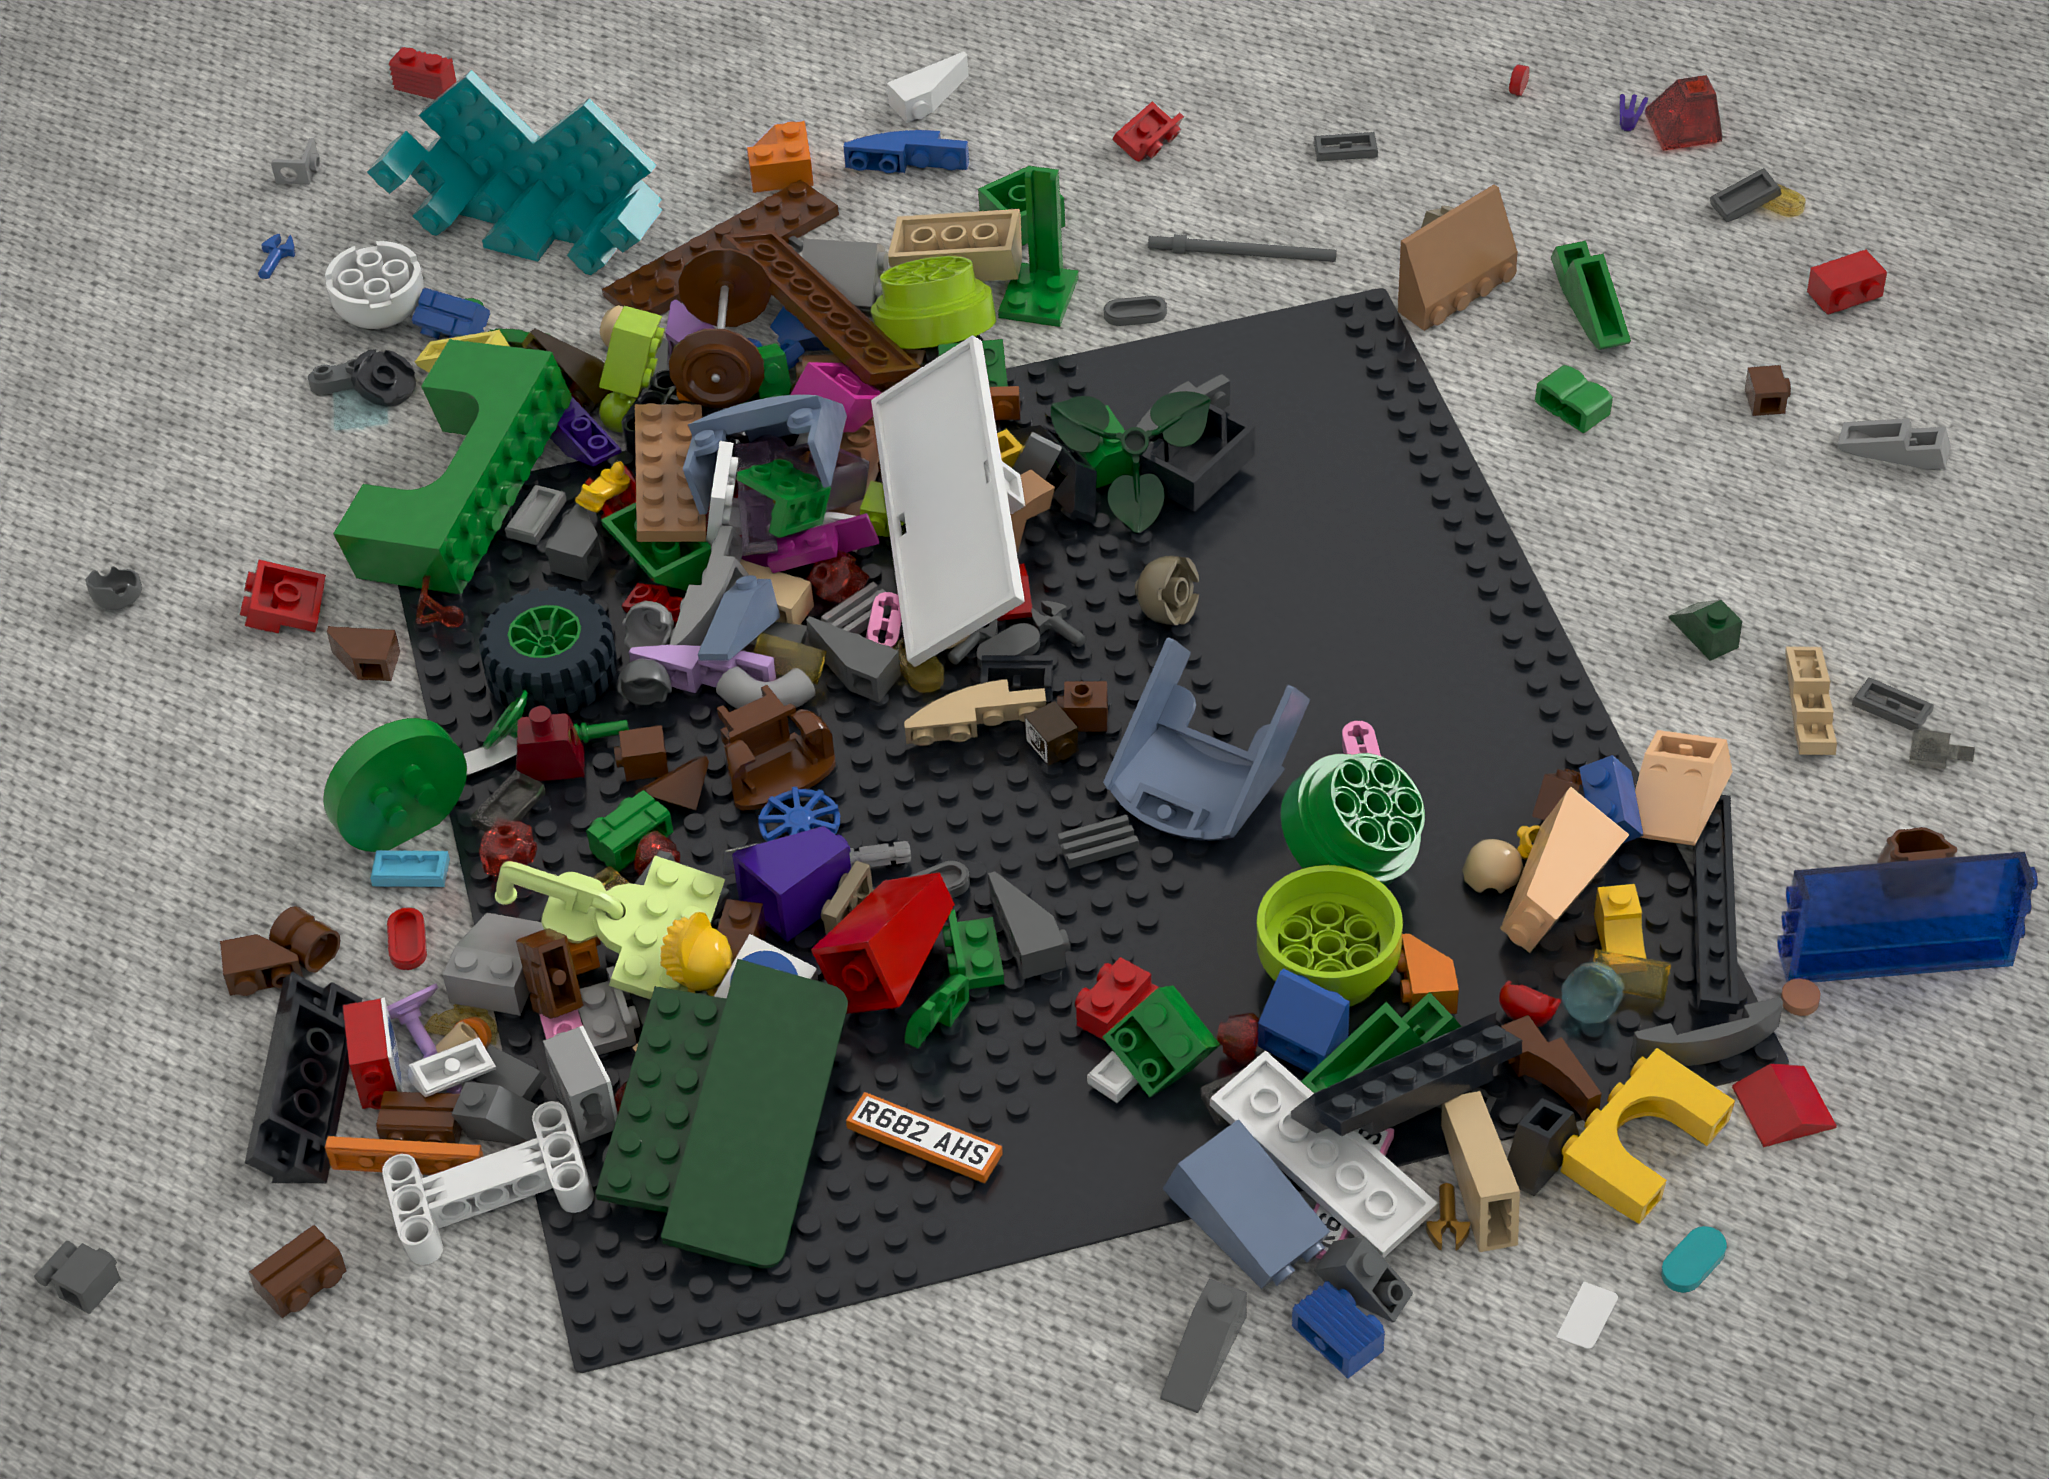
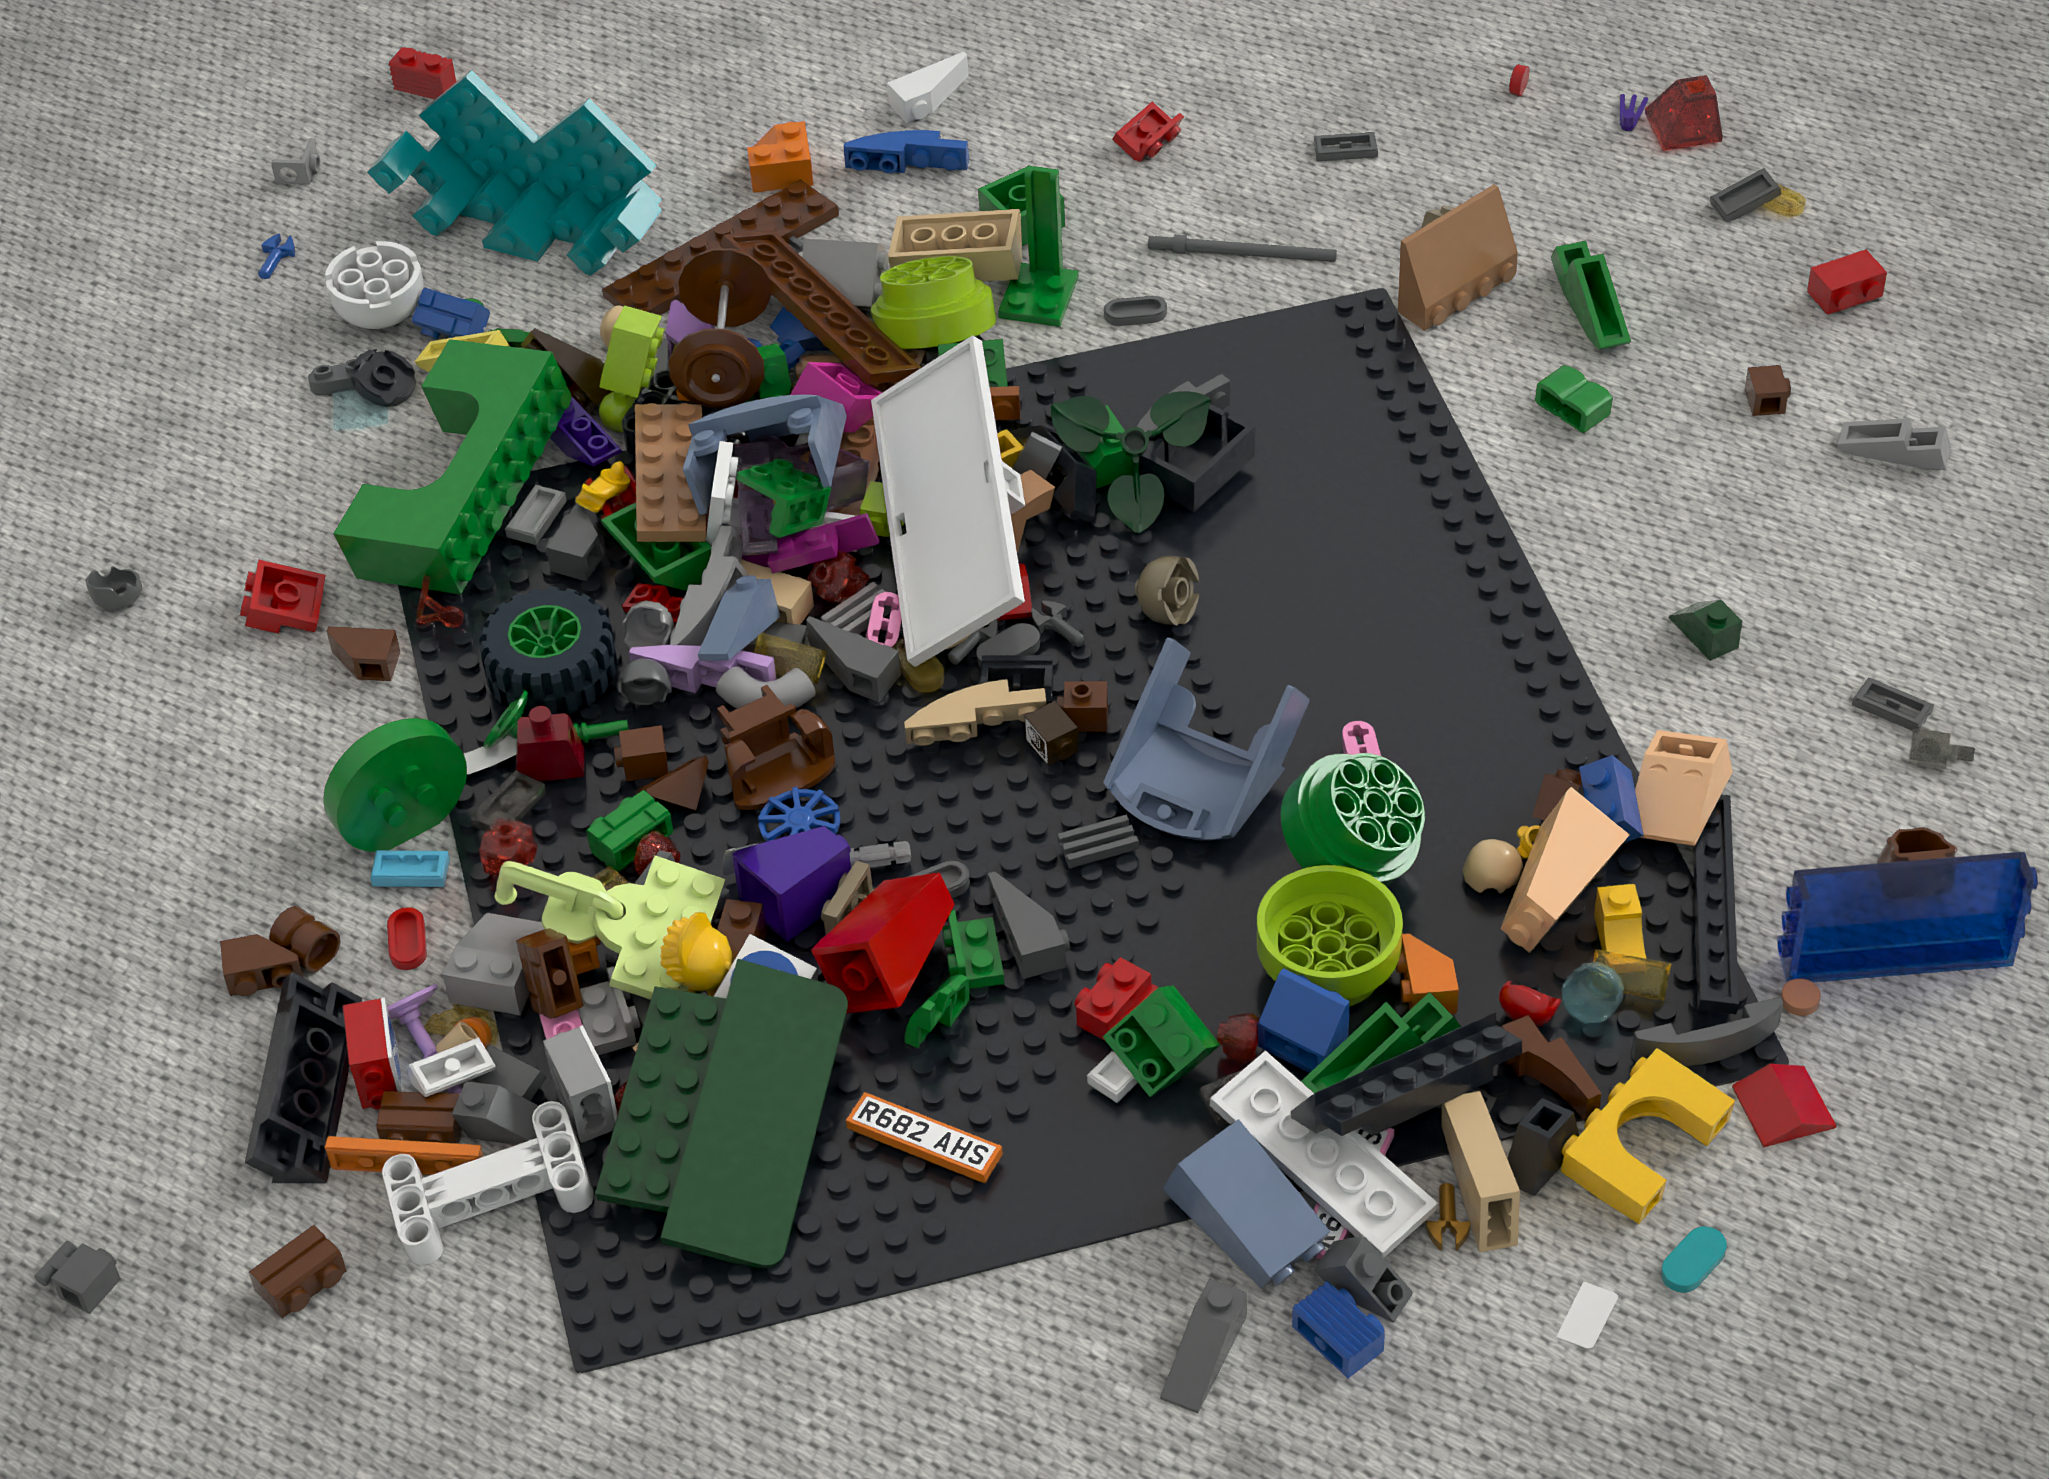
(1810, 701): tan slope -> none

